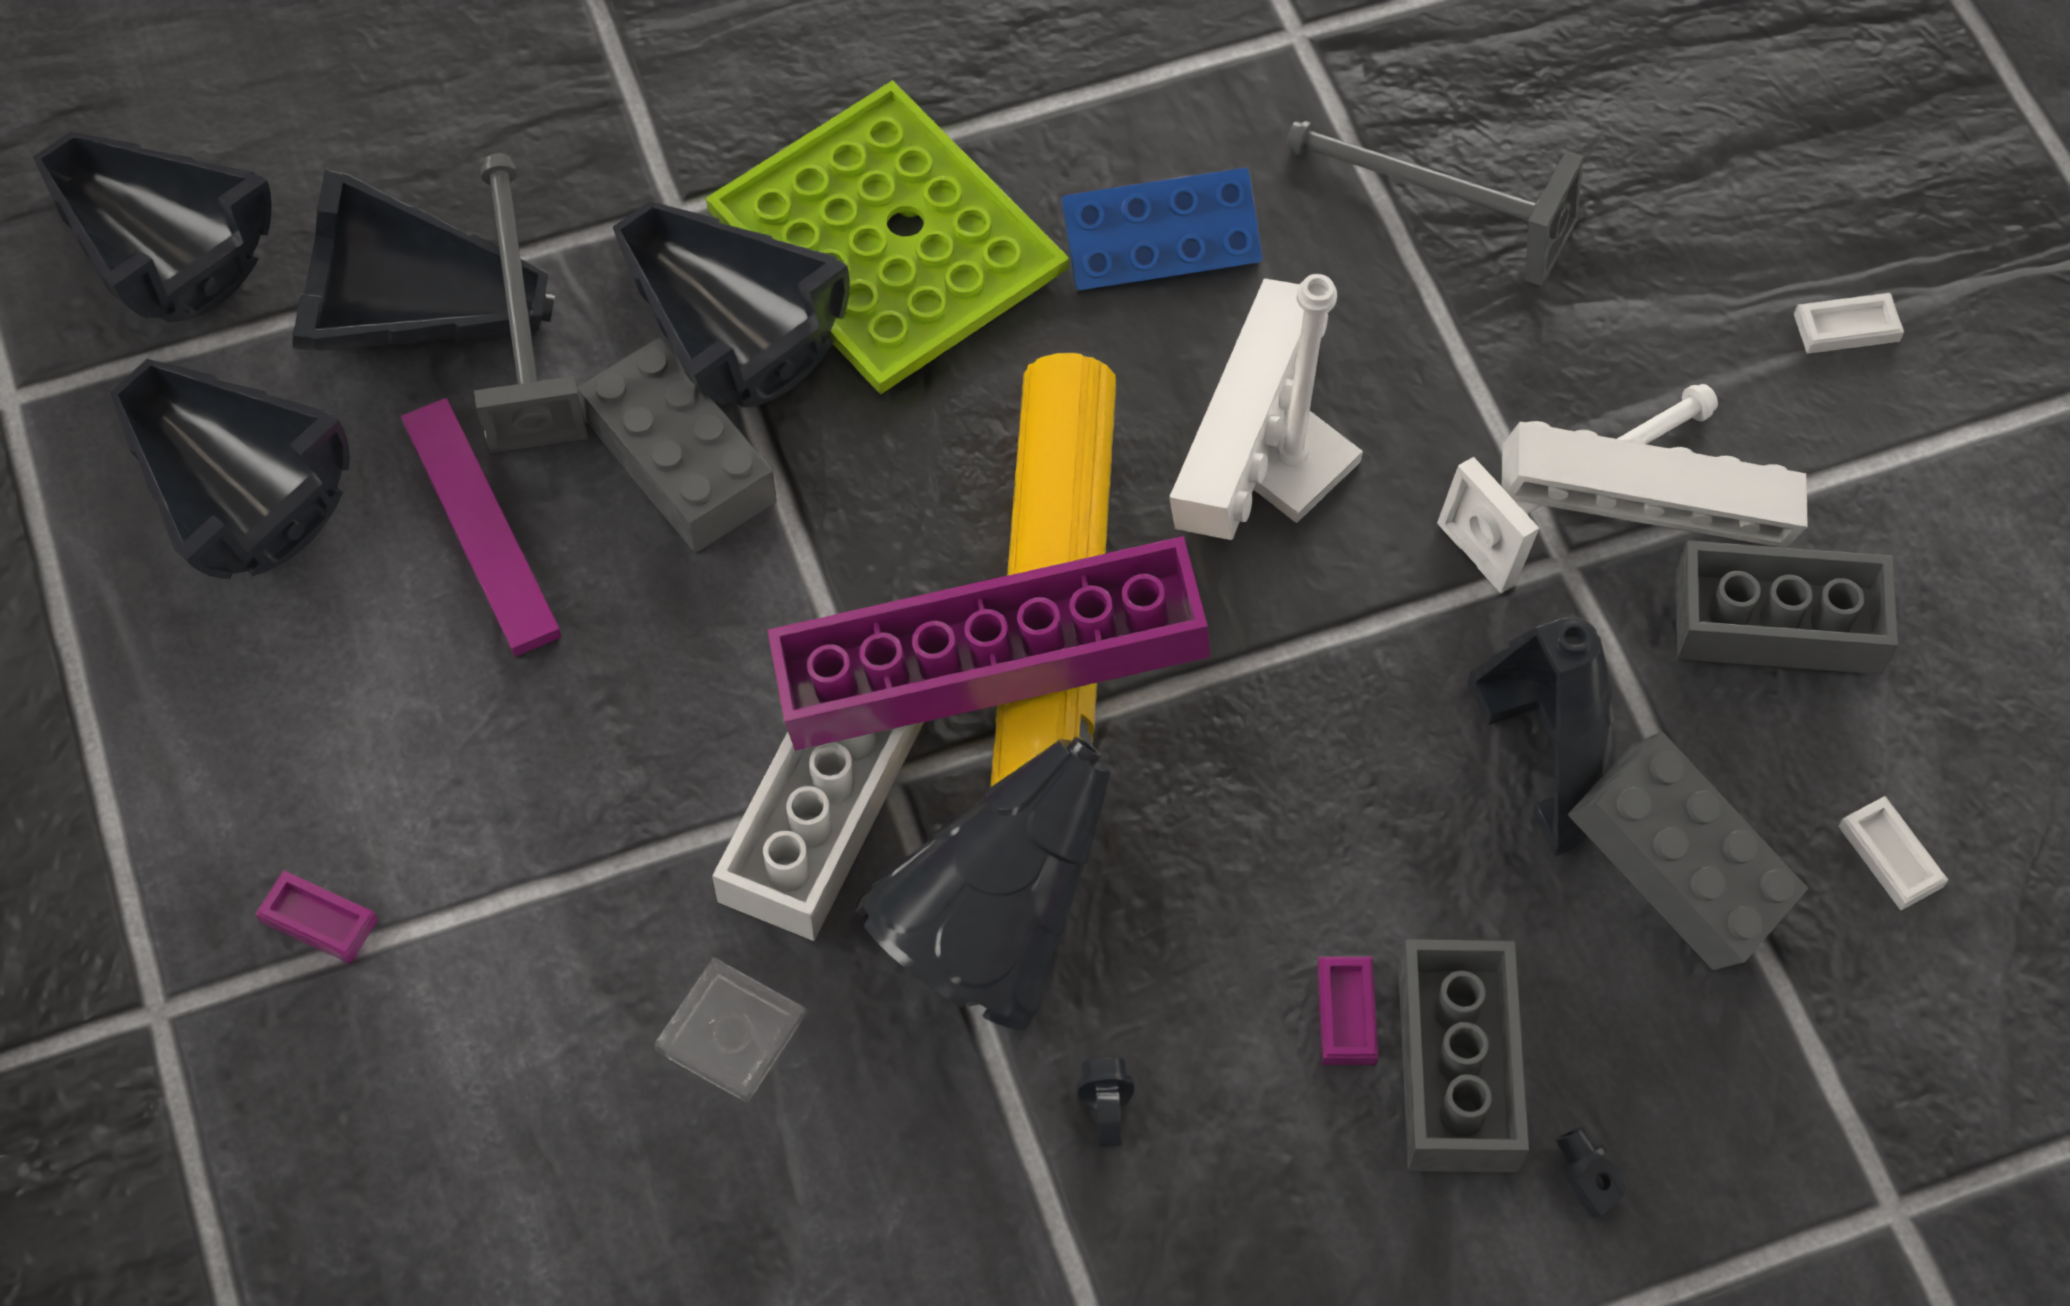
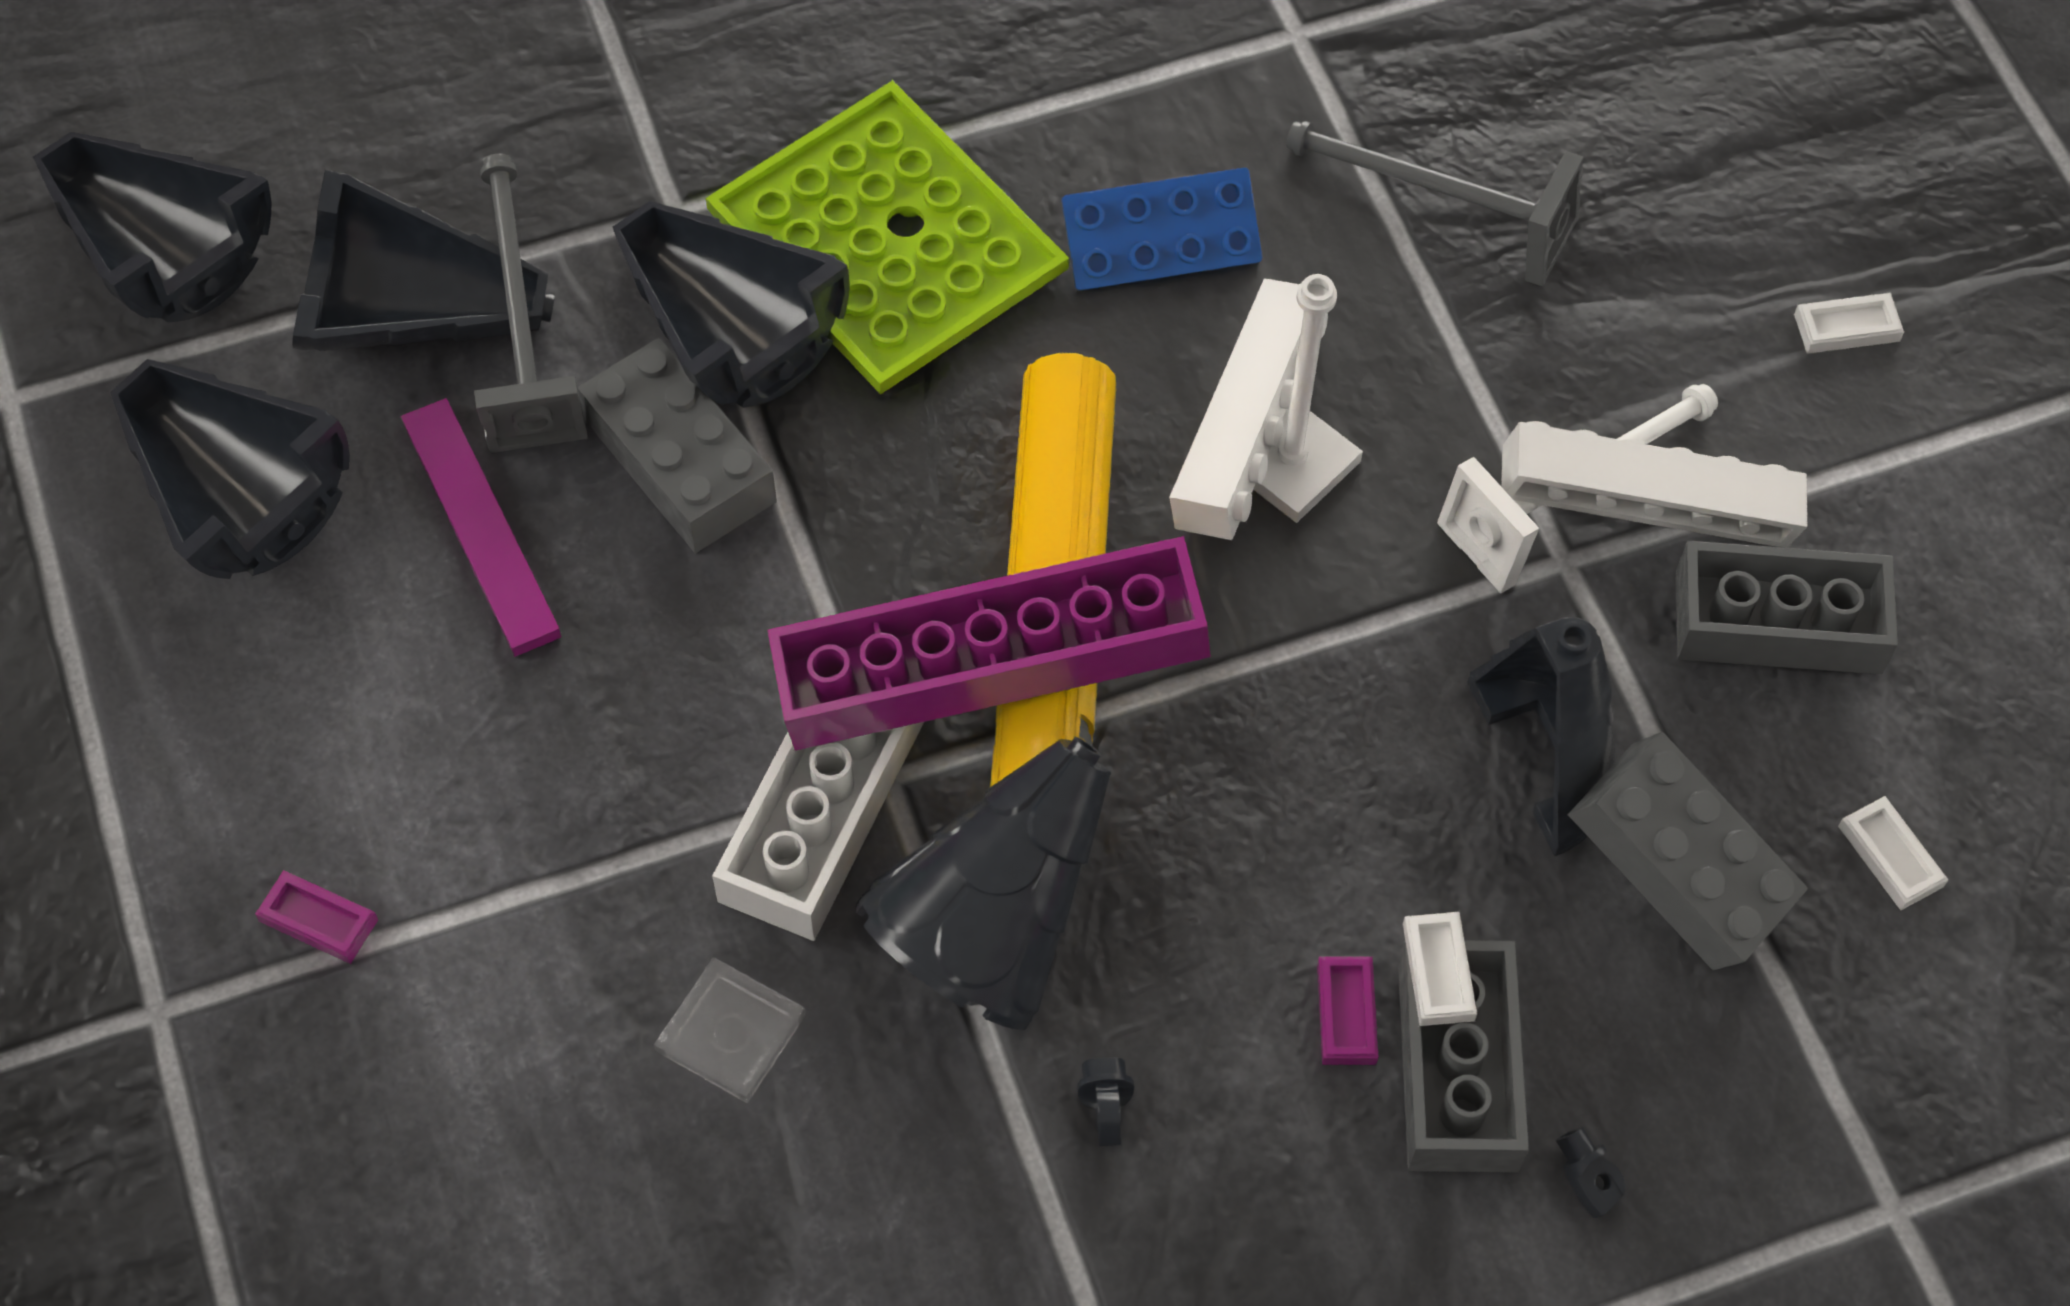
(1439, 969): none -> white tile

